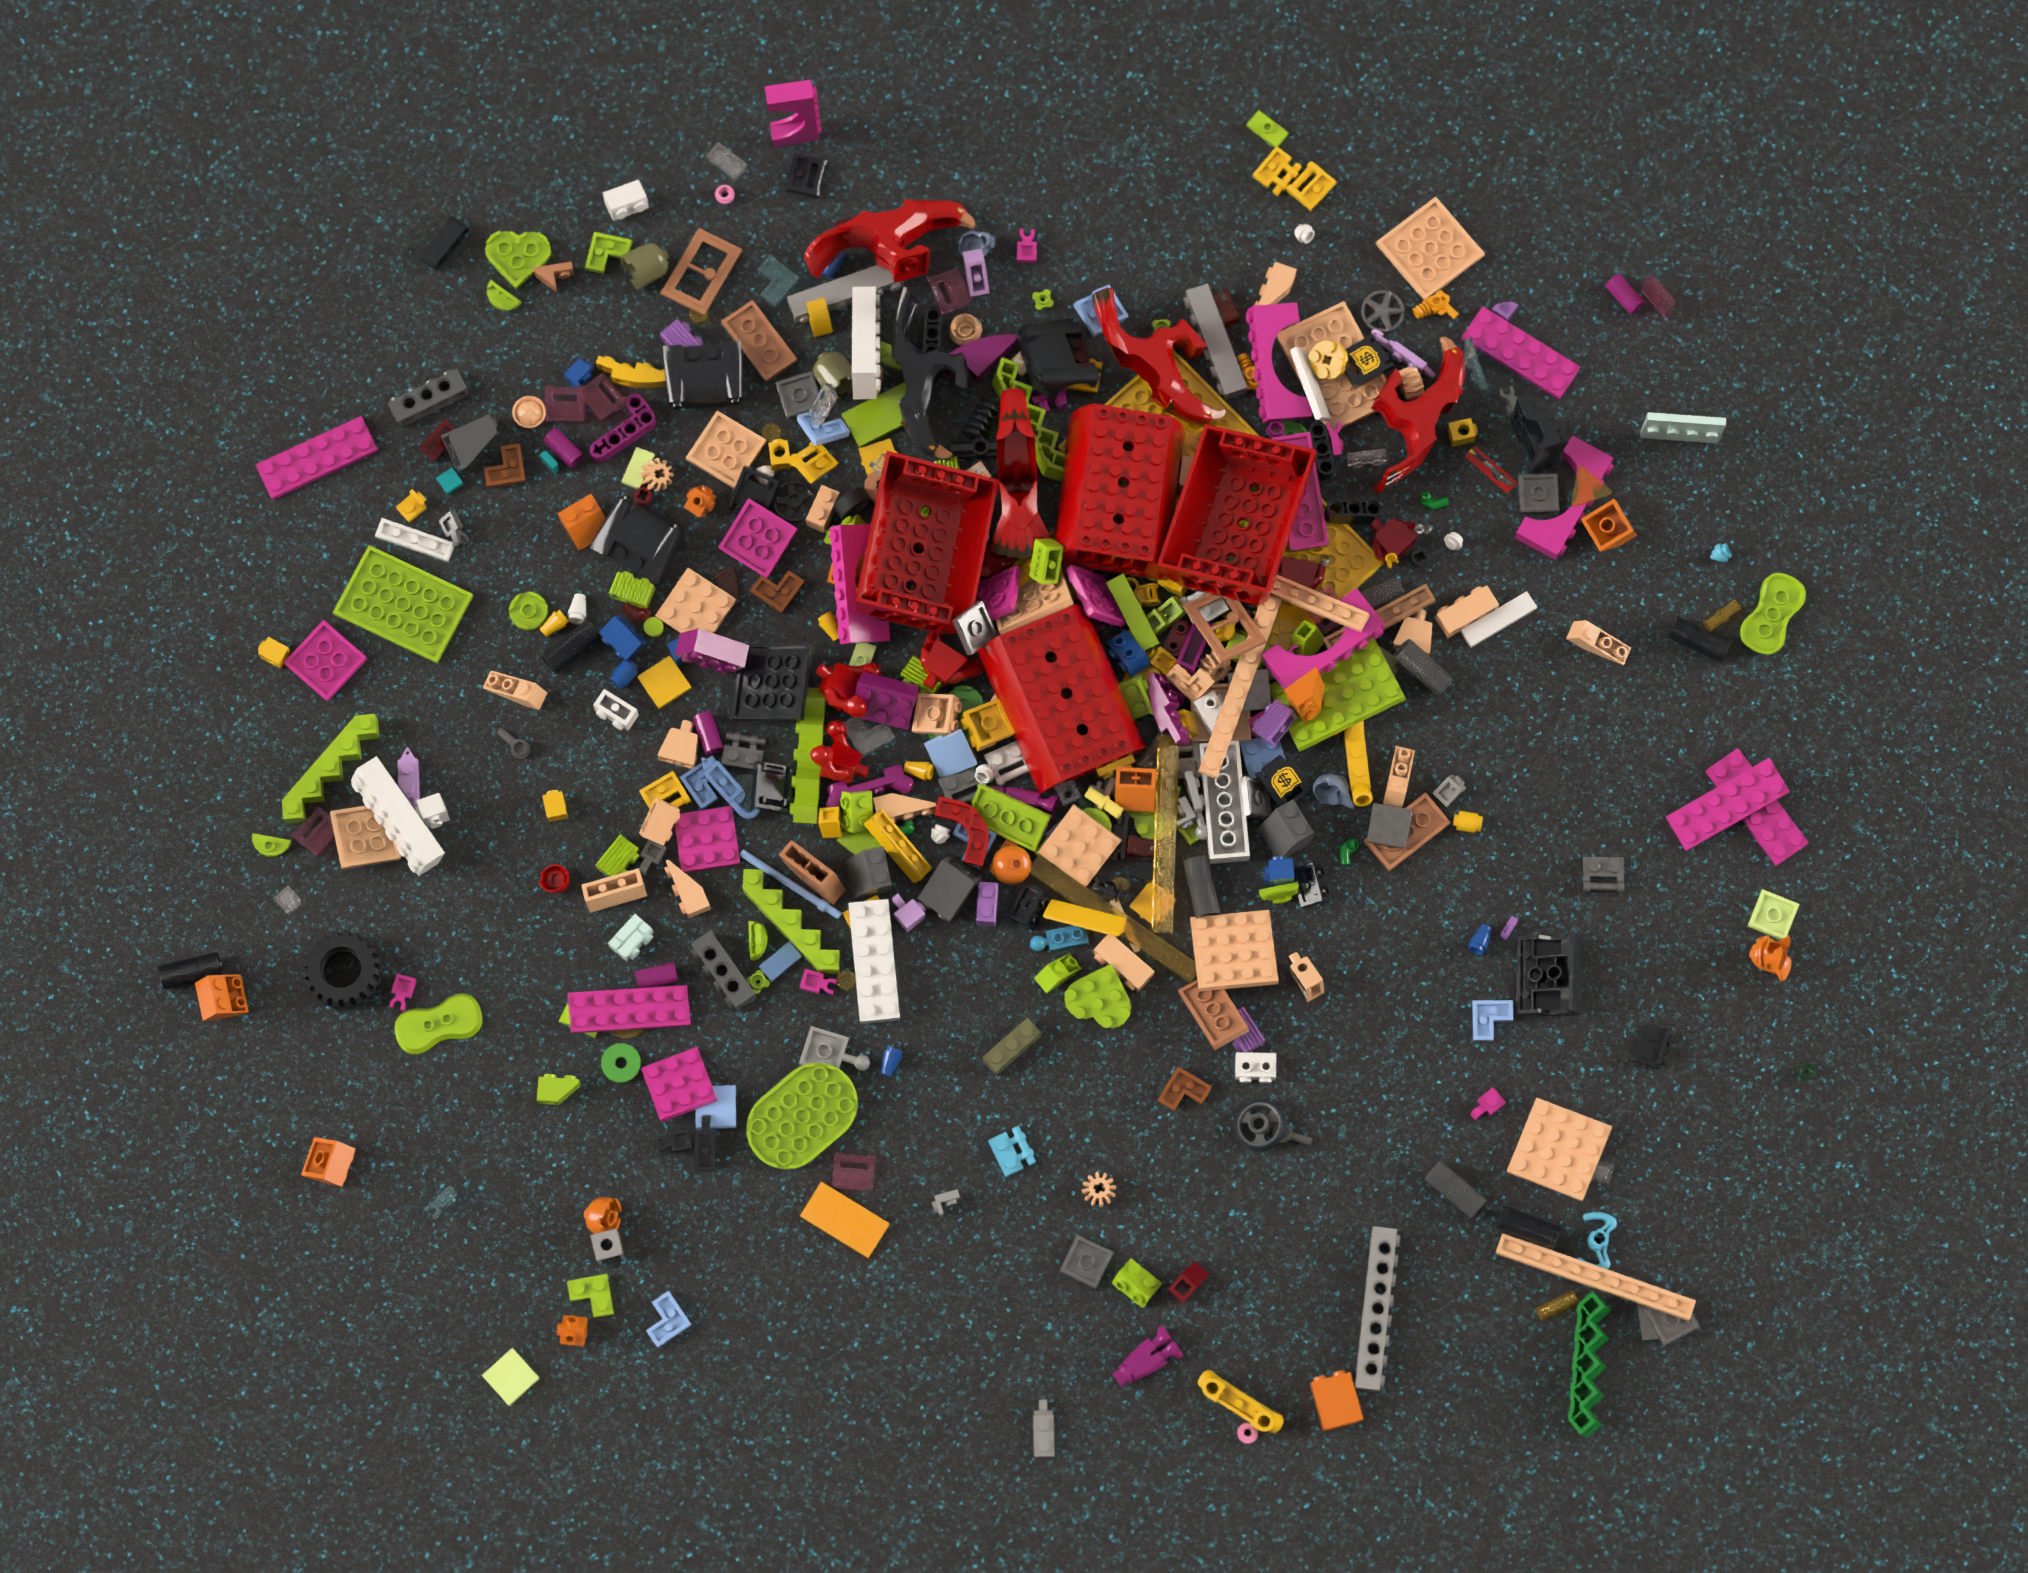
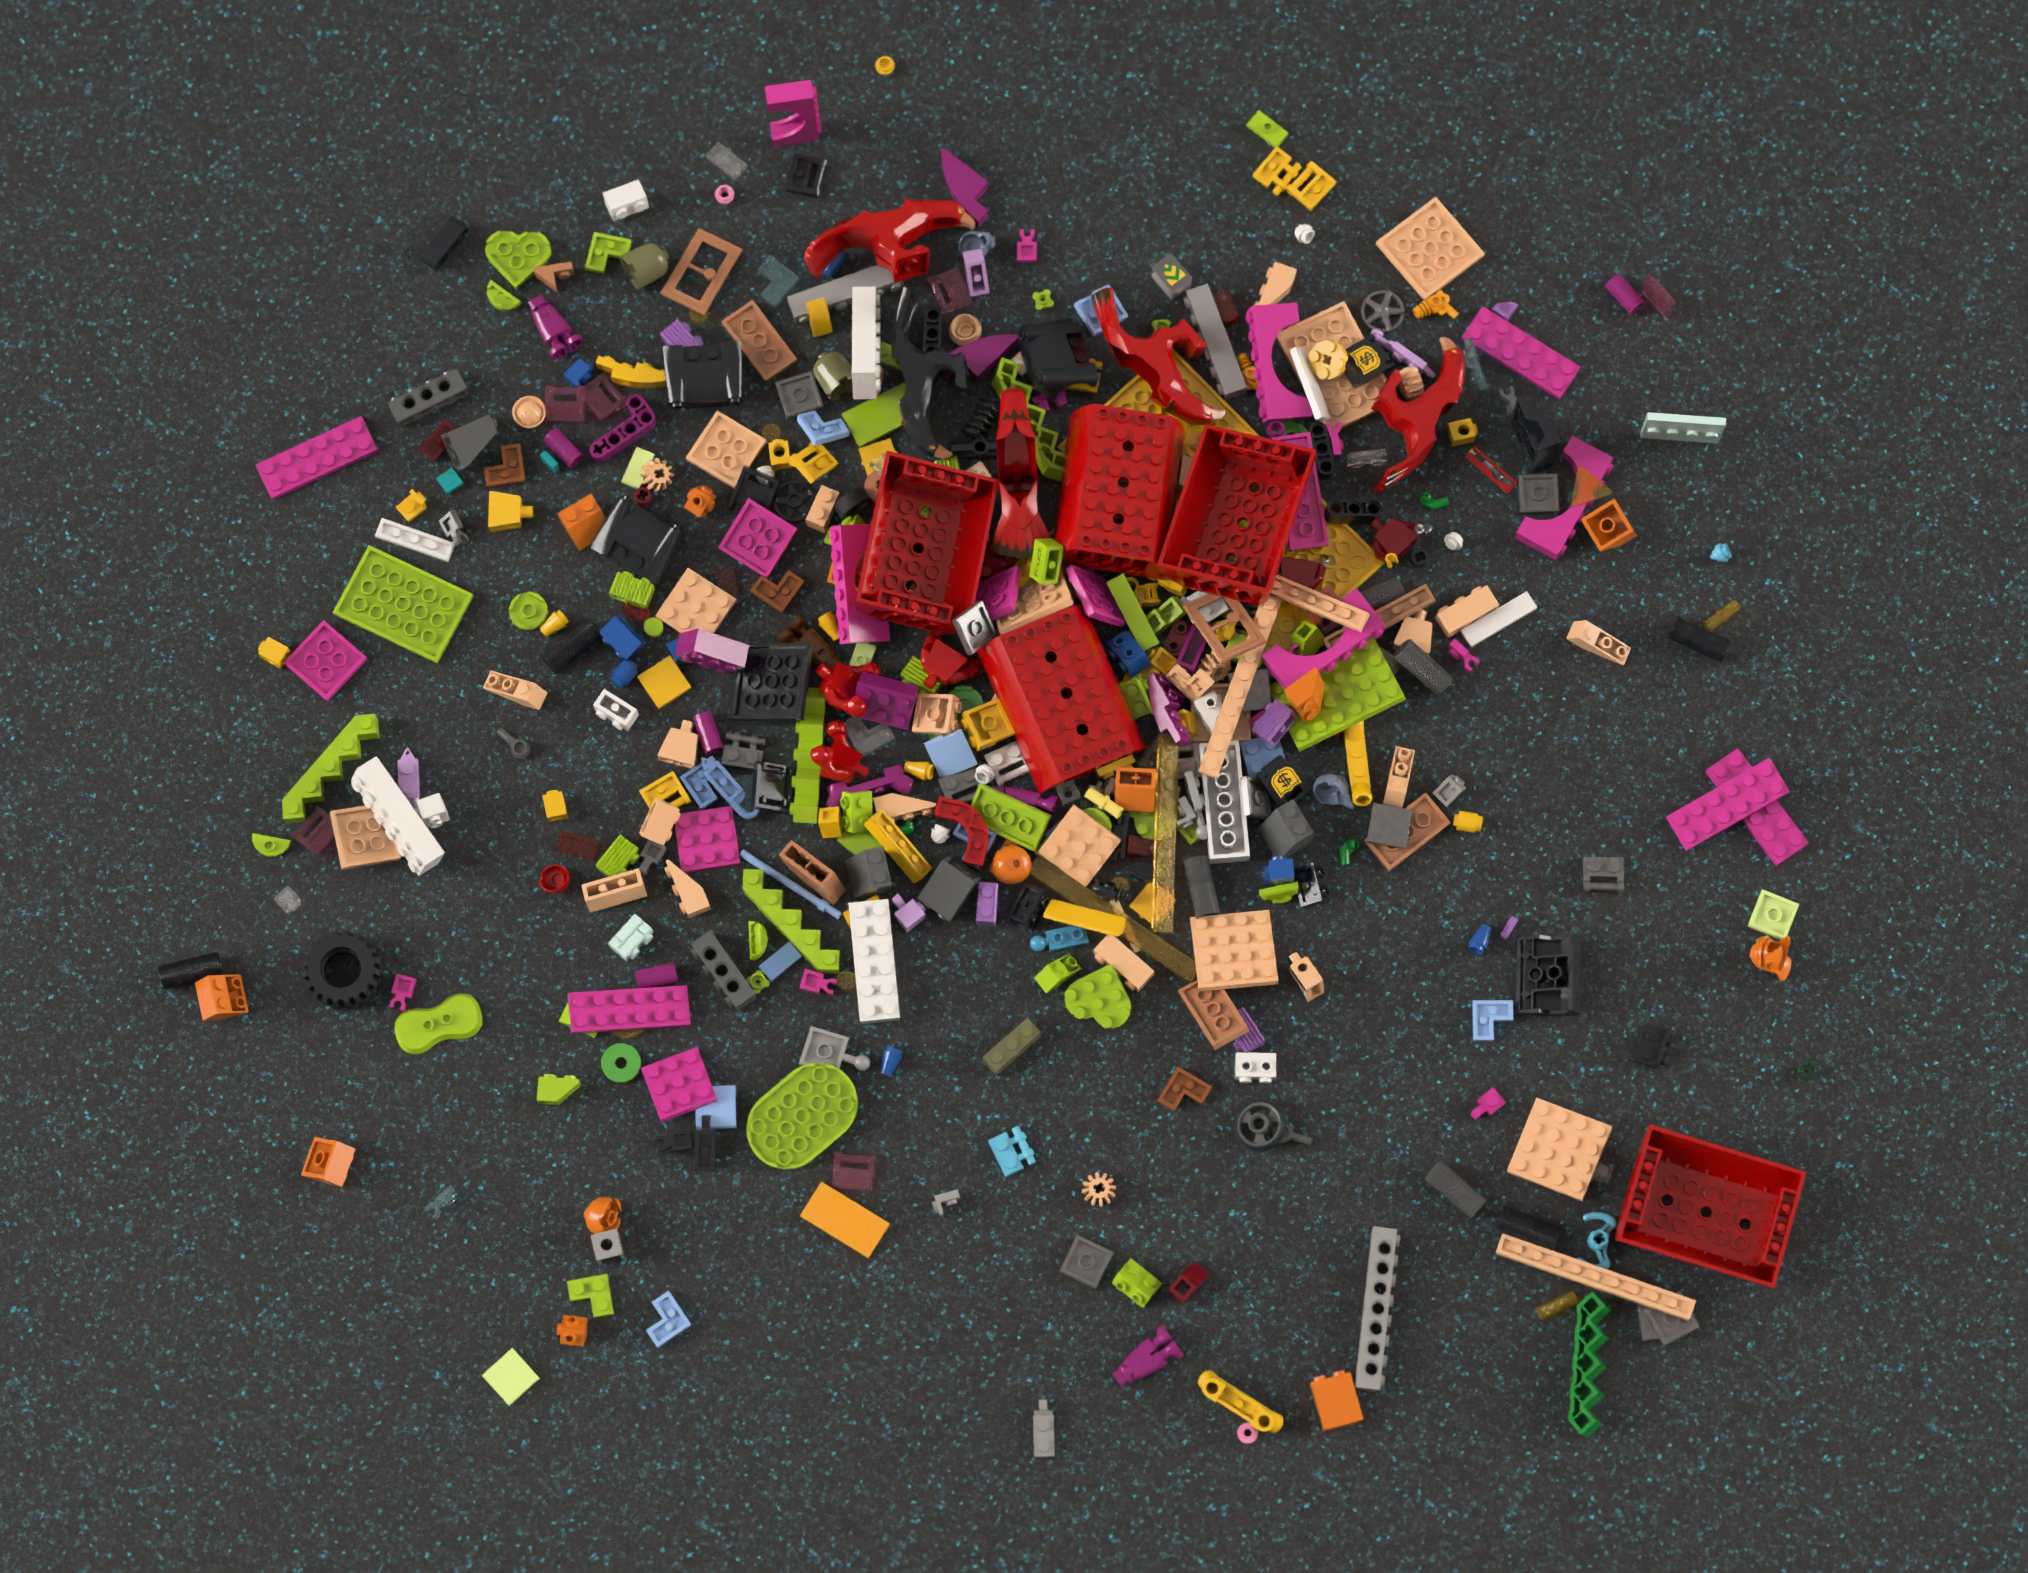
(506, 511): none -> yellow torso
(551, 326): none -> magenta piece
(577, 610): white cone -> none
(577, 846): none -> clear red tile
(821, 653): none -> reddish brown piece
(823, 403): clear plate -> none
(885, 65): none -> yellow plate
(965, 186): none -> magenta slope
(1171, 276): none -> piece
(1458, 651): none -> dark pink plate
(1725, 1182): none -> red slope
(1779, 600): lime plate -> none

